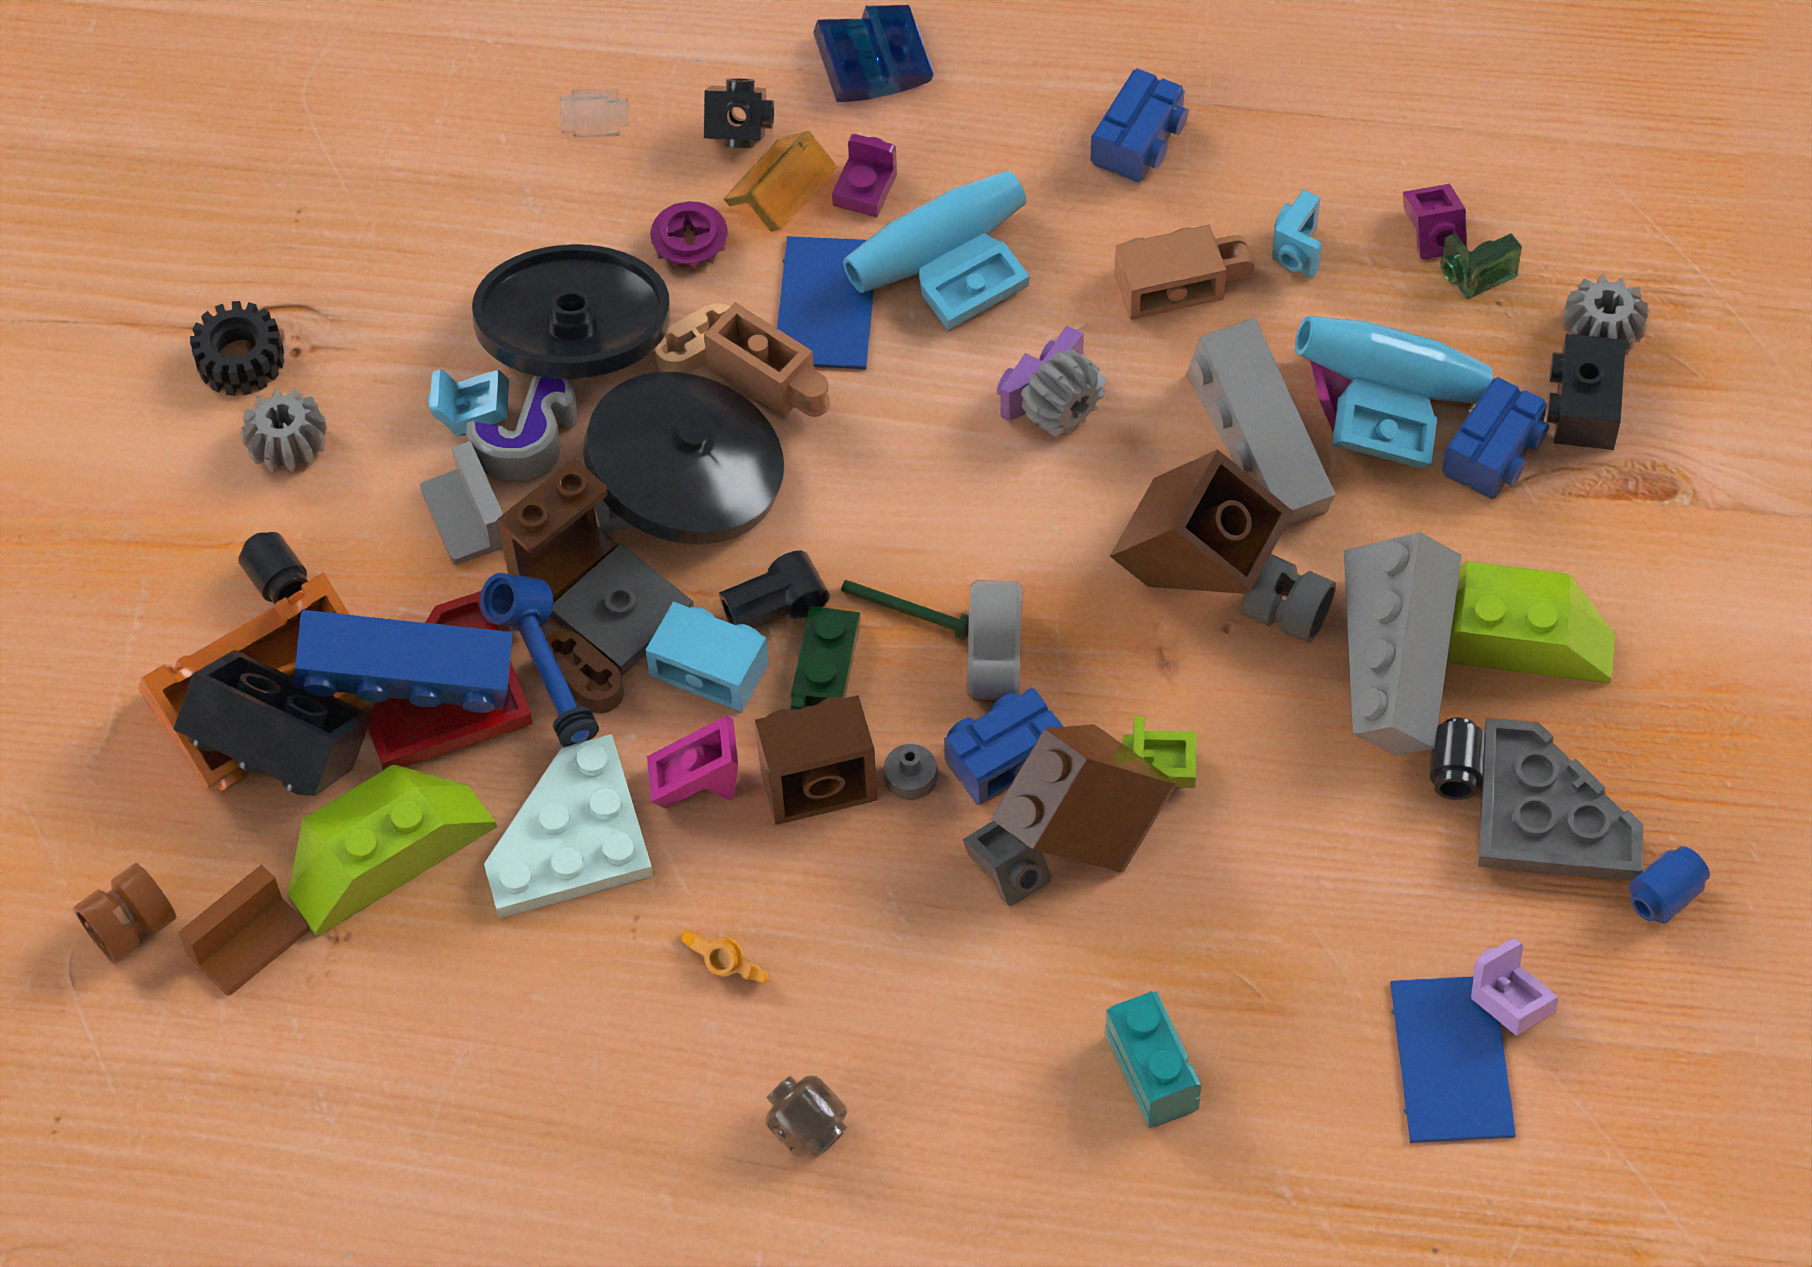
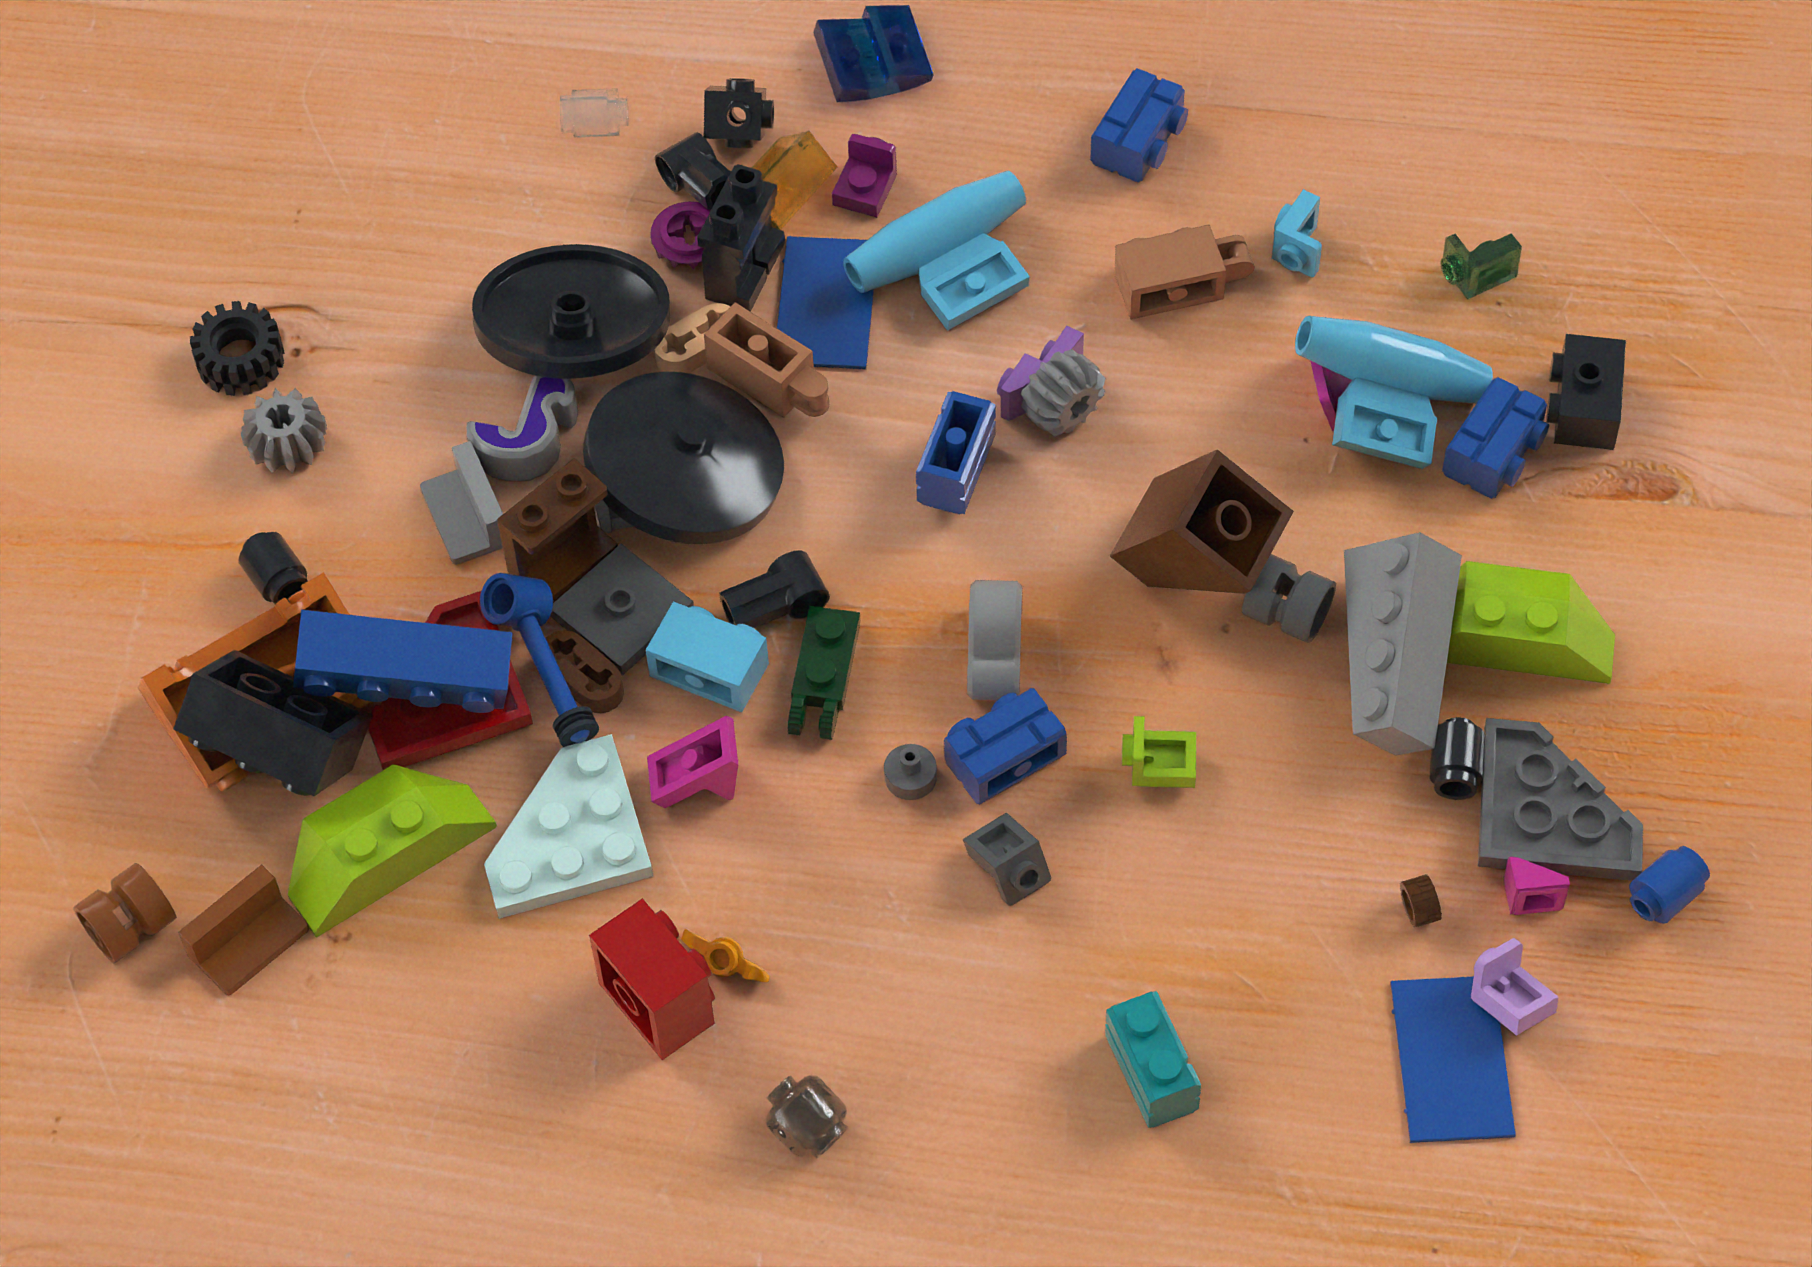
(475, 399): medium azure bracket -> none
(653, 977): none -> red brick
(694, 168): none -> black piece
(740, 239): none -> black hips
(816, 759): reddish brown brick -> none
(956, 452): none -> blue brick
(960, 626): dark green piece -> none
(1084, 797): reddish brown slope -> none
(1258, 417): light grey wedge -> none
(1420, 900): none -> reddish brown axle
(1435, 215): magenta bracket -> none
(1533, 887): none -> dark pink slope
(1606, 311): light grey gear -> none

